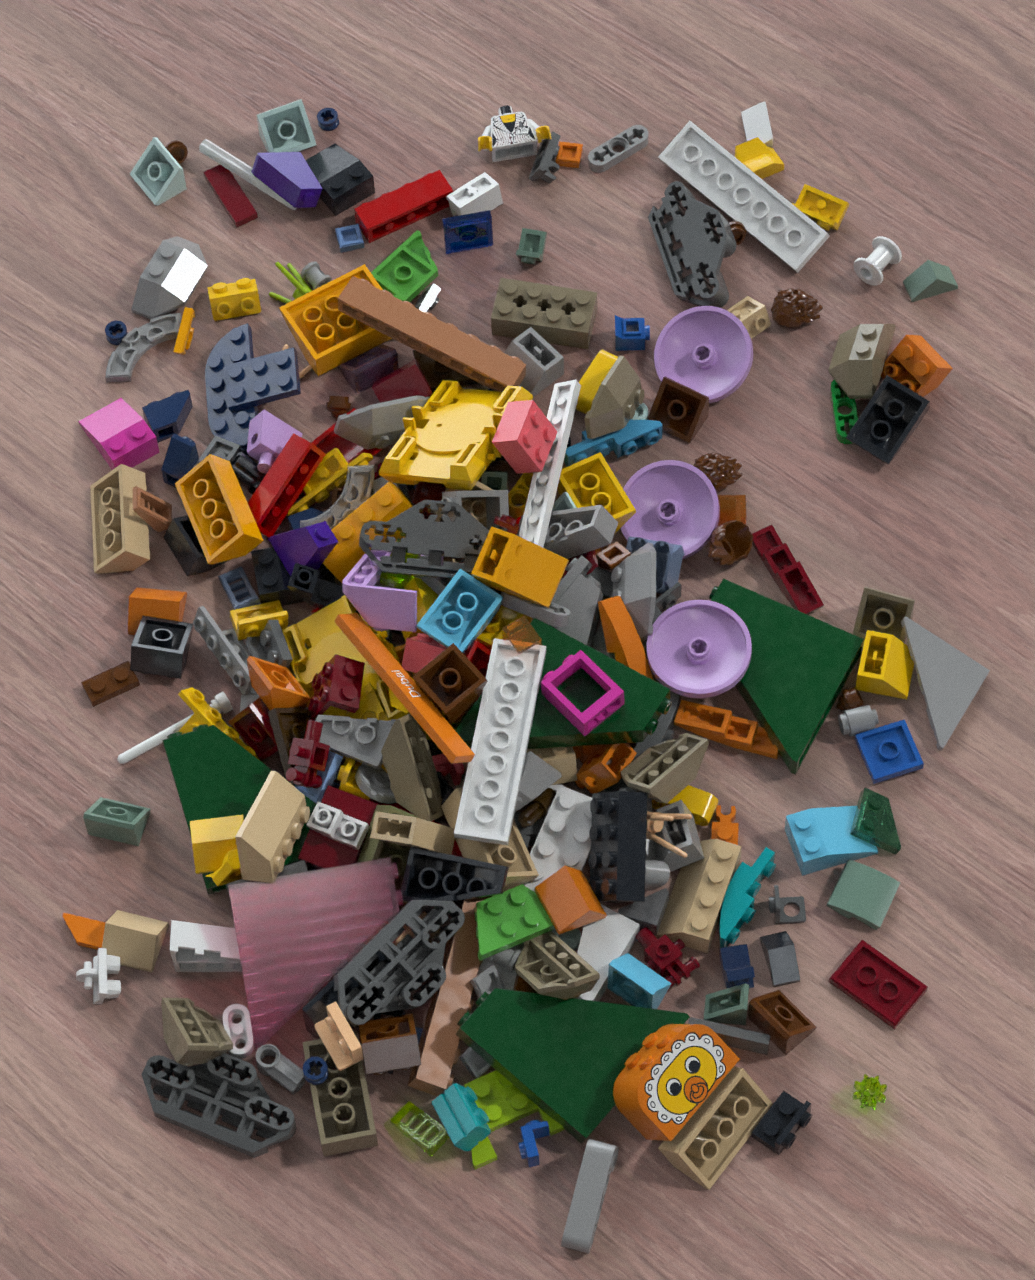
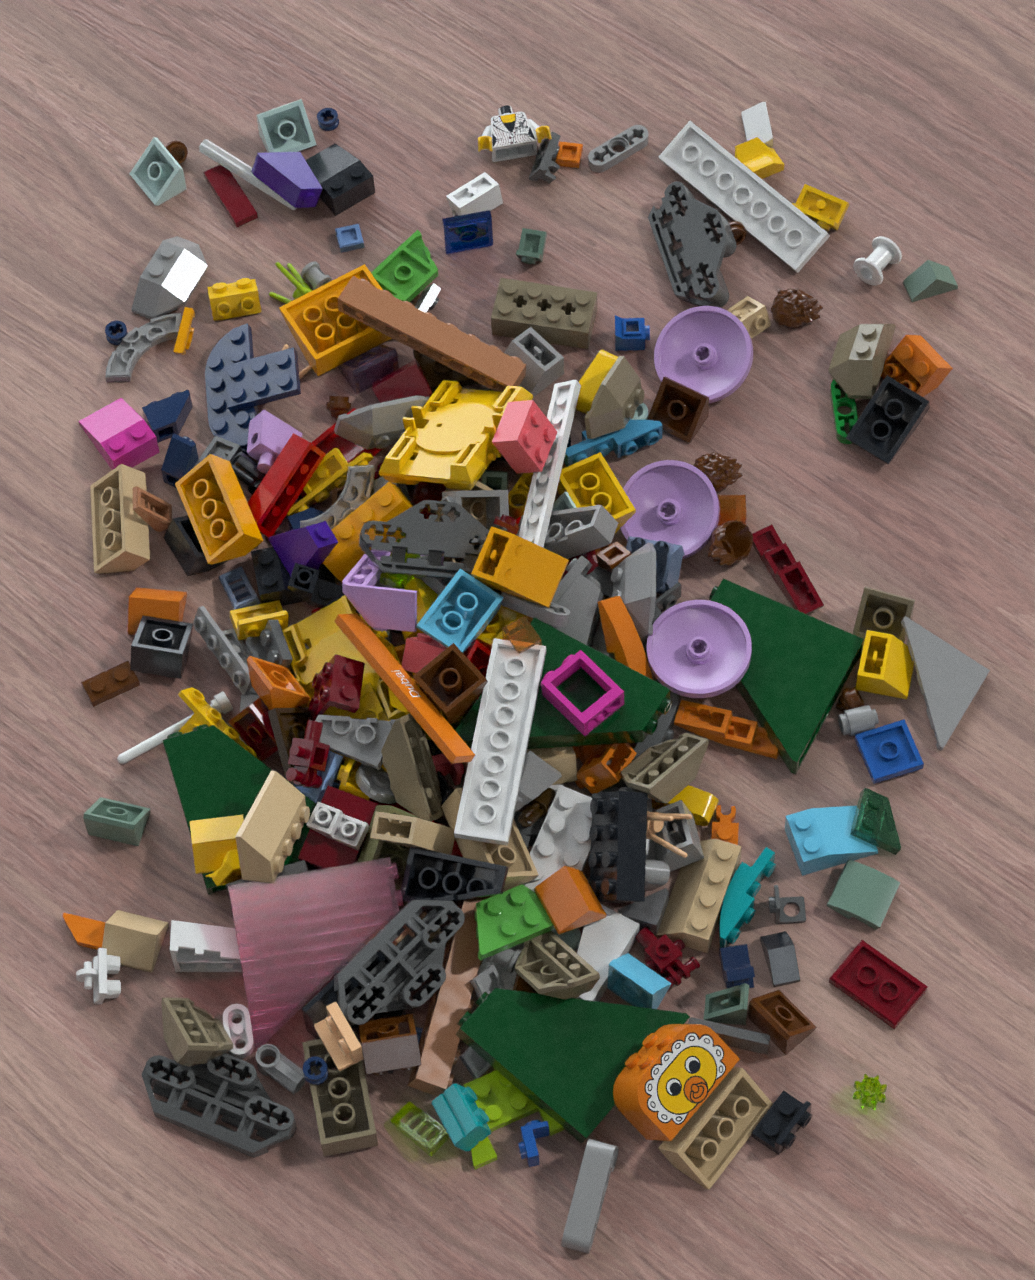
(403, 206): red brick -> none

